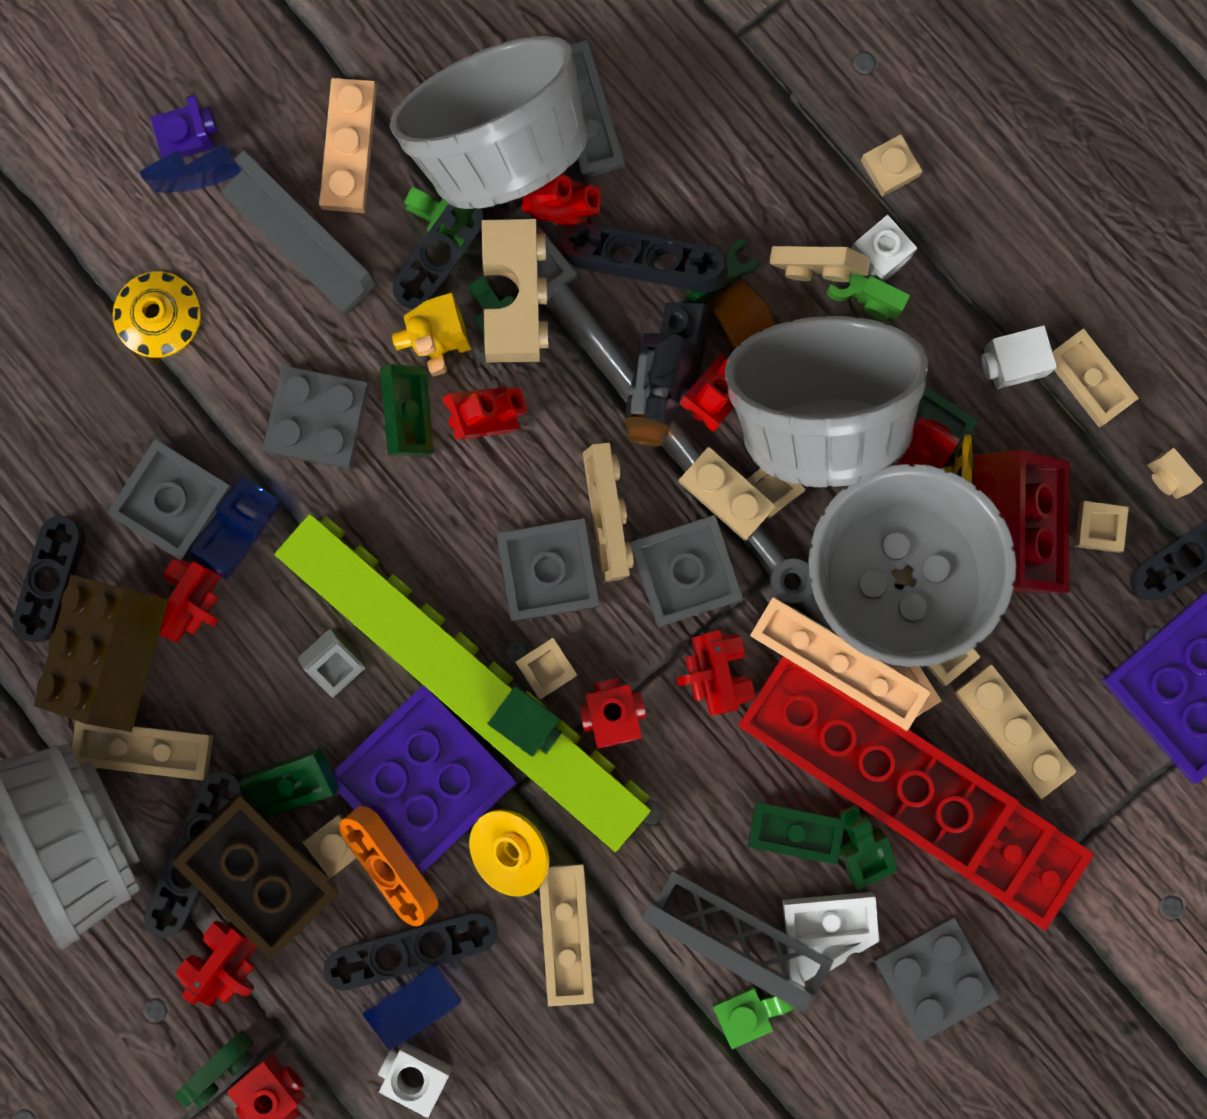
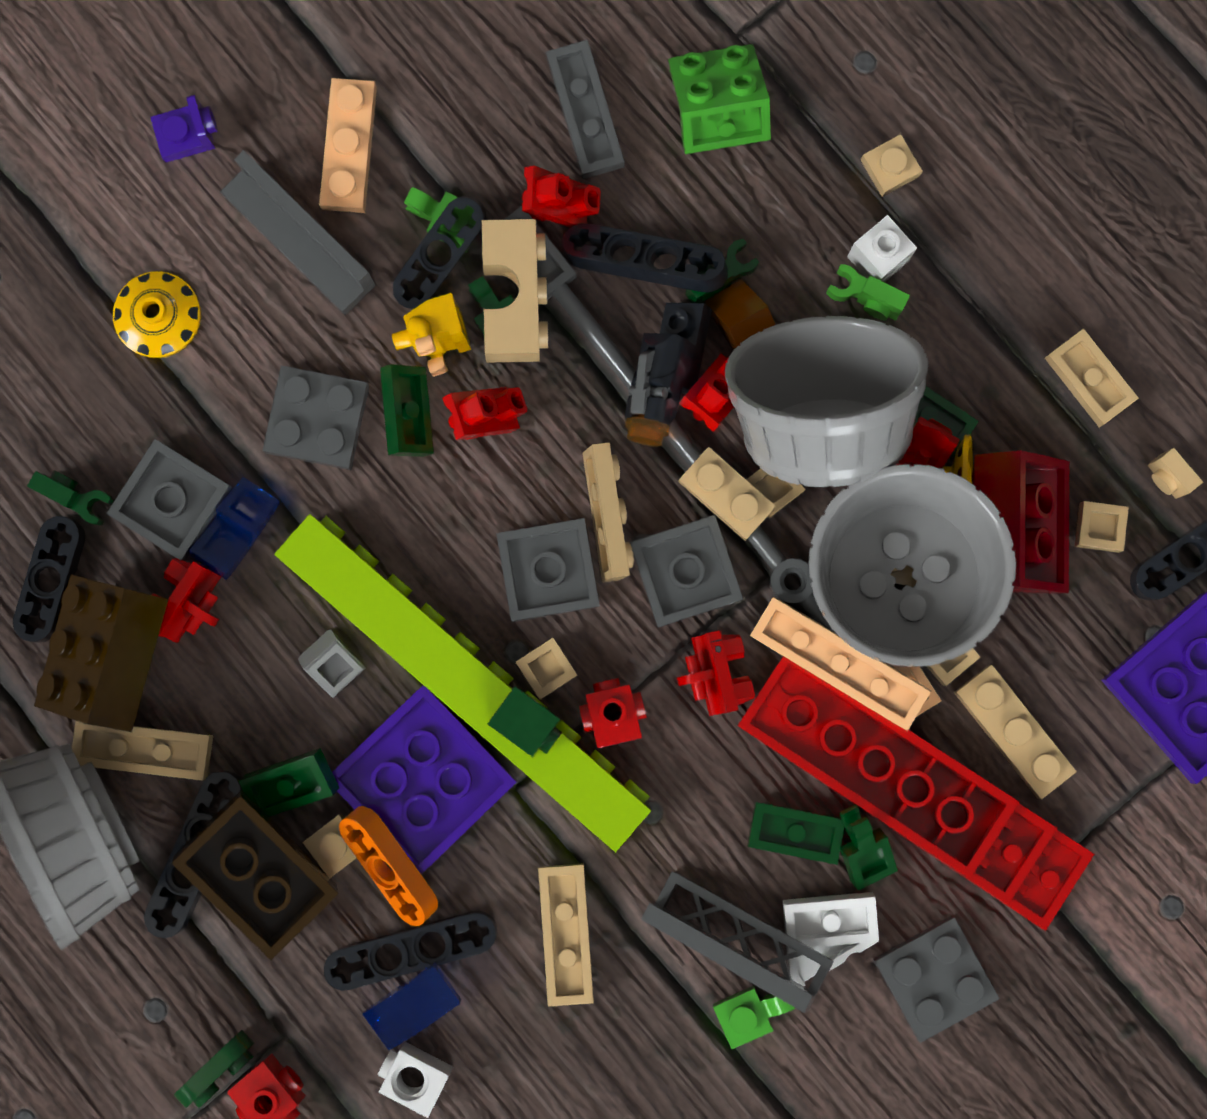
(62, 490): none -> dark green plate
(176, 175): clear blue slope -> none
(224, 970): red hips -> none
(496, 122): light grey piece -> none
(509, 852): yellow dish -> none
(721, 98): none -> bright green bracket
(830, 262): tan plate -> none
(1018, 358): white brick -> none

